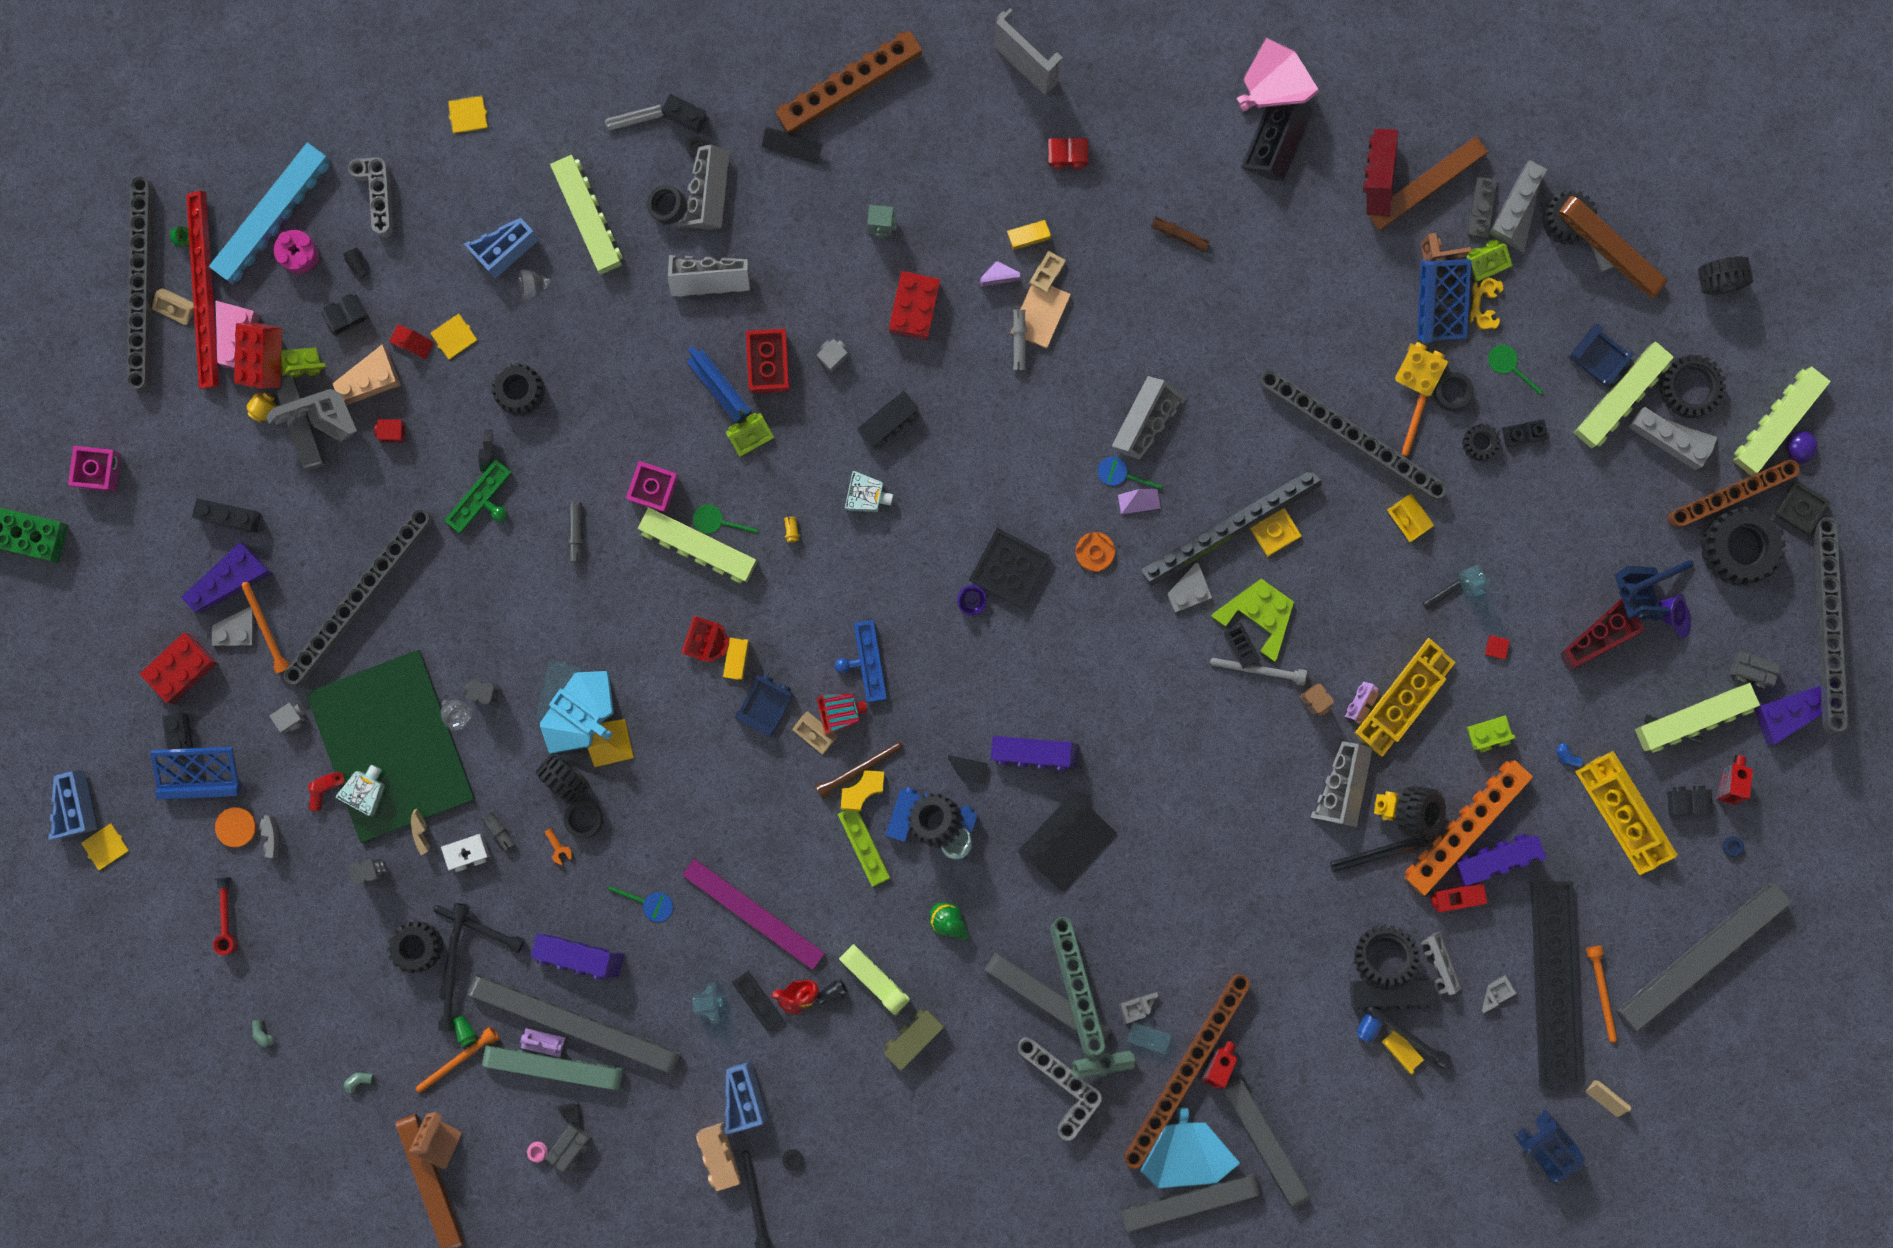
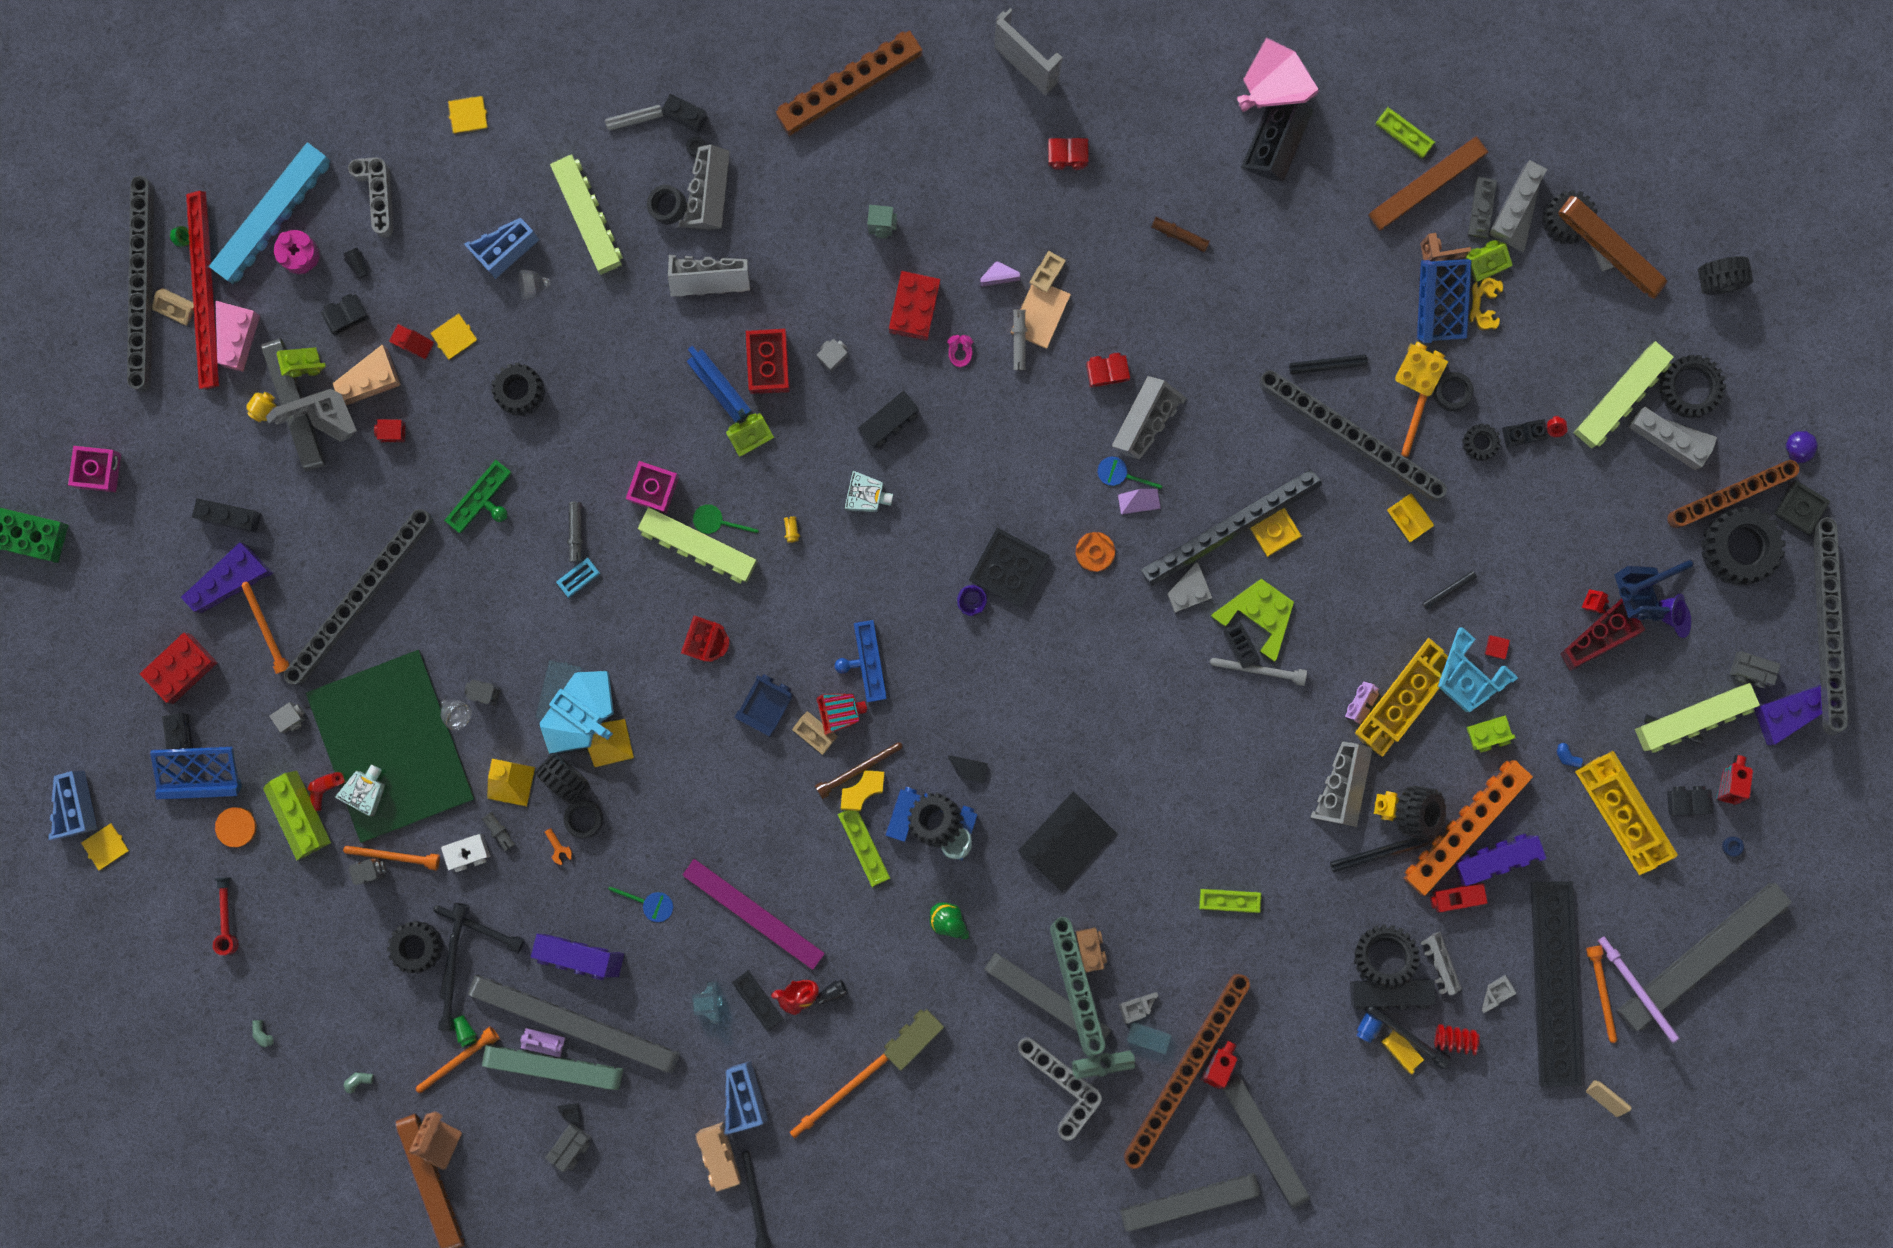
(235, 630): light grey wing -> none
(258, 355): red brick -> none
(269, 828): light grey slope -> none
(296, 814): none -> lime slope
(418, 826): tan slope -> none
(430, 861): none -> orange piece
(485, 454): black slope -> none
(510, 782): none -> yellow slope
(537, 1152): bright pink plate -> none
(583, 583): none -> medium azure tile
(736, 659): yellow panel -> none
(792, 145): black tile -> none
(792, 1159): black tile -> none
(808, 1121): none -> orange bar
(875, 979): yellowish green beam -> none
(953, 347): none -> dark pink piece
(1029, 235): yellow slope -> none
(1034, 751): dark purple wedge -> none
(1089, 949): none -> medium nougat brick
(1107, 370): none -> red brick
(1187, 1155): medium azure panel -> none
(1230, 900): none -> lime tile
(1317, 700): medium nougat brick -> none
(1328, 364): none -> black axle
(1380, 171): dark red wedge -> none
(1405, 132): none -> lime tile
(1456, 1038): none -> red piece
(1464, 681): none -> medium azure wing
(1473, 581): clear light blue brick -> none
(1504, 359): green piece -> none
(1549, 1150): dark blue animal -> none
(1557, 427): none -> red tile
(1595, 601): none -> red tile
(1601, 356): dark blue panel -> none
(1614, 956): none -> lavender bar
(1781, 420): yellowish green brick -> none

